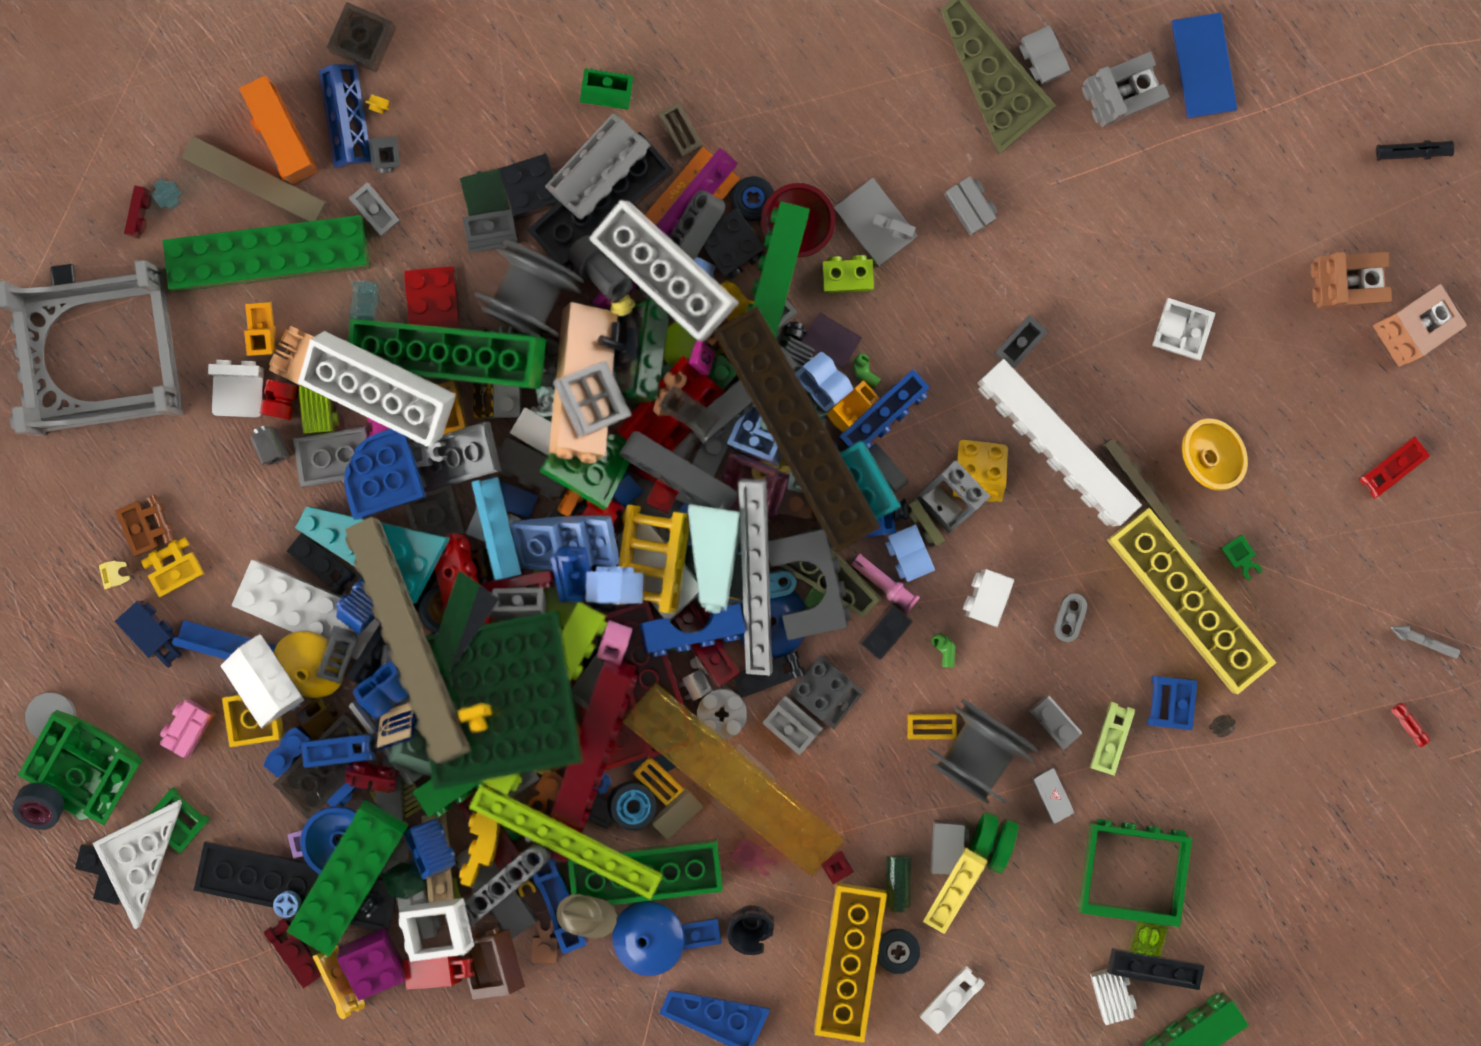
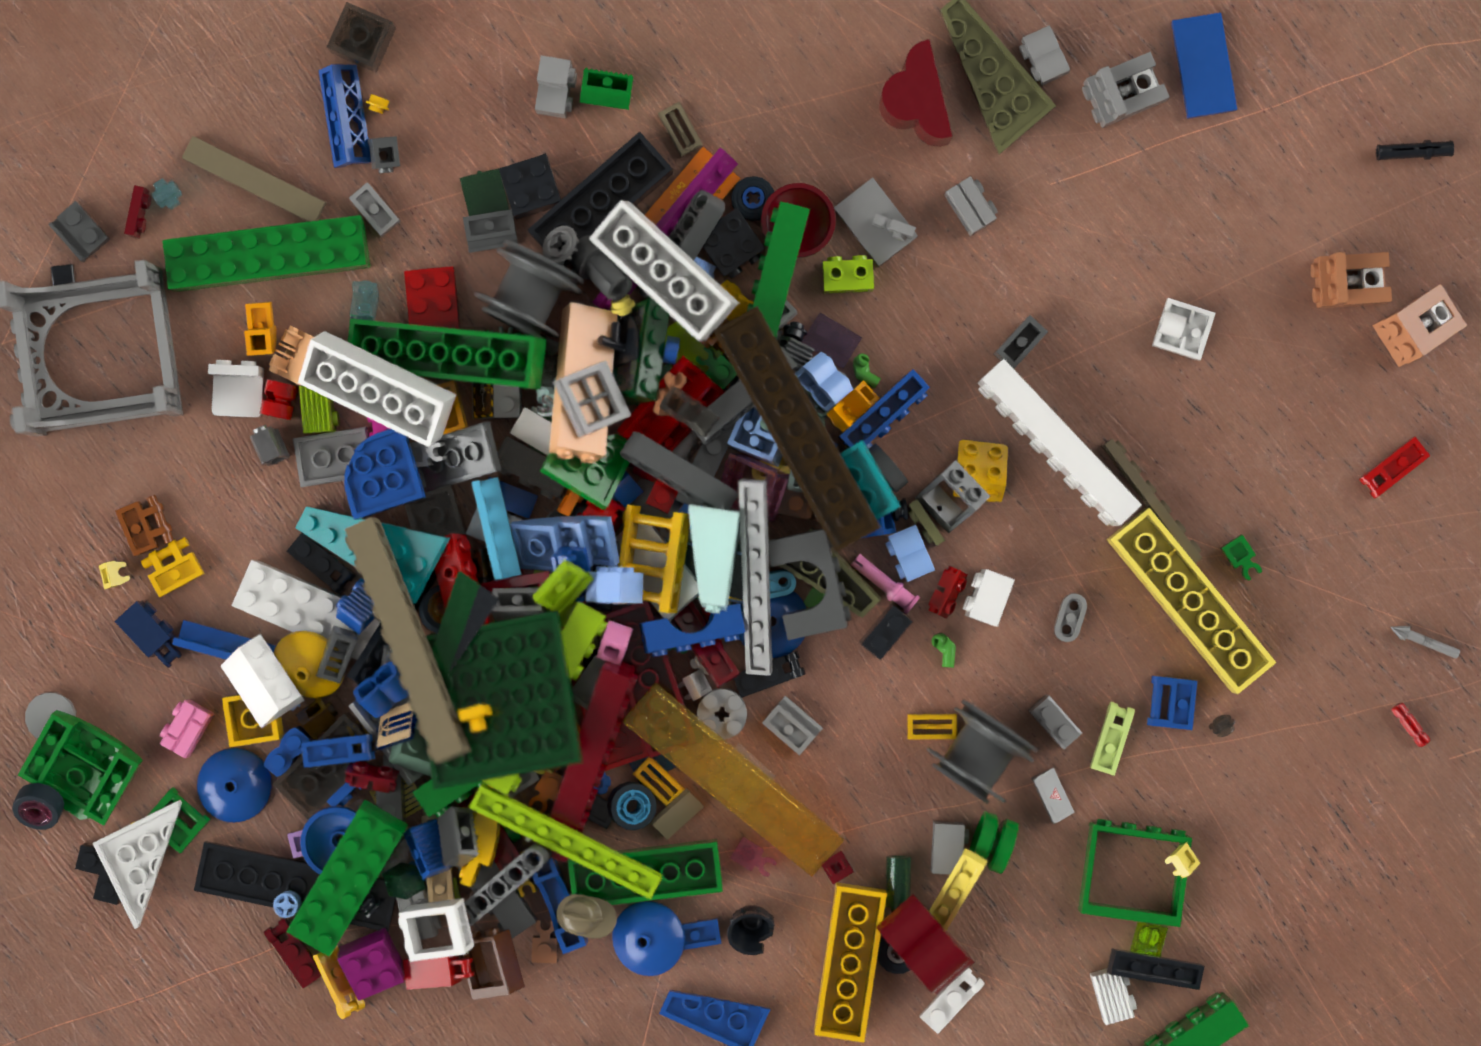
(79, 231): none -> dark grey plate
(250, 780): none -> blue dish
(278, 130): orange brick -> none
(457, 836): none -> dark grey brick
(555, 82): none -> light grey brick
(555, 239): none -> light grey gear
(562, 587): none -> lime plate
(597, 166): light grey brick -> none
(671, 350): none -> blue beam
(702, 357): dark pink tile -> none
(826, 692): dark grey bracket -> none
(916, 98): none -> dark red brick
(924, 945): none -> dark red brick
(946, 601): none -> red hinge
(1183, 860): none -> light yellow tile
(1214, 454): yellow dish -> none

